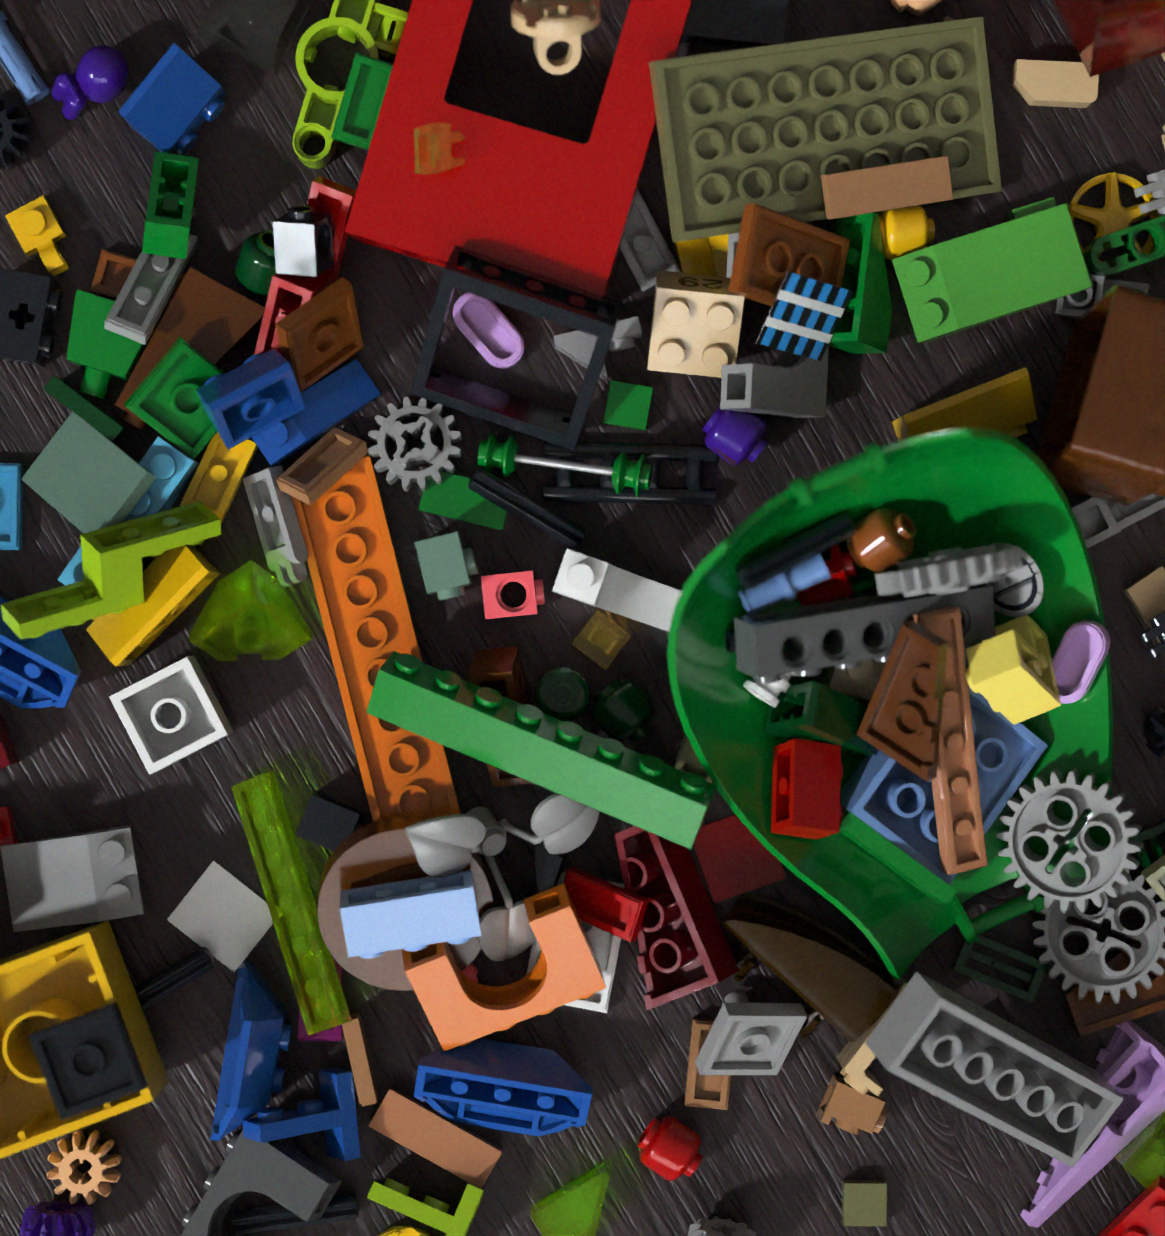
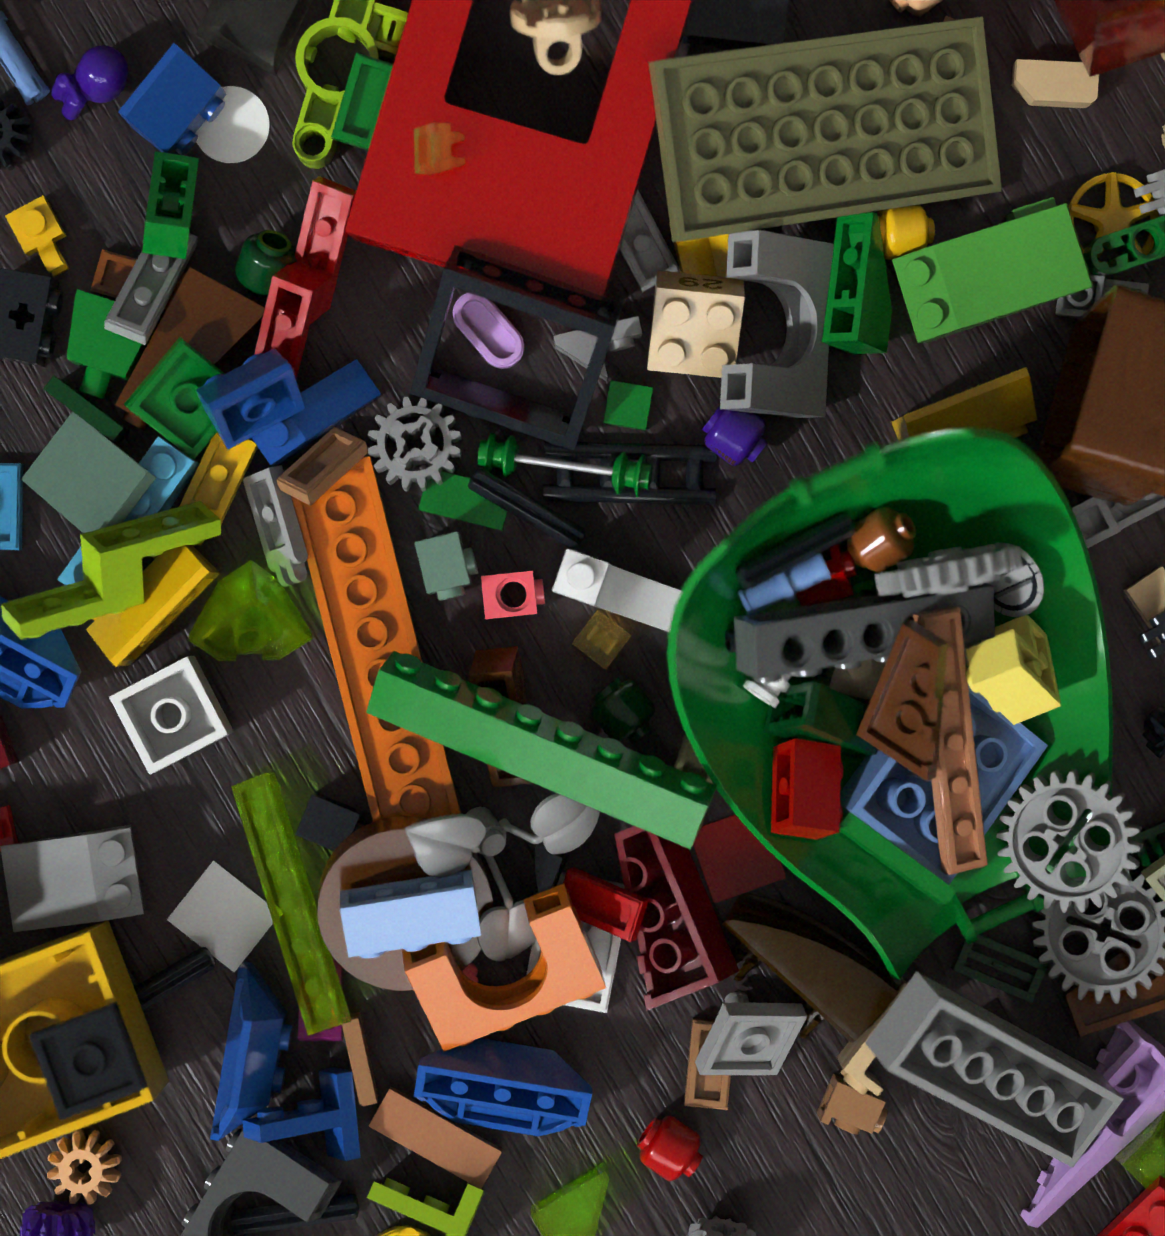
(237, 130): none -> white sticker
(303, 242): brick -> none
(321, 333): dark orange tile -> none
(562, 693): dark green head -> none
(778, 244): dark orange tile -> none
(804, 316): sticker -> none
(864, 1203): olive tile -> none
(886, 187): medium nougat tile -> none
(1079, 659): lavender tile -> none

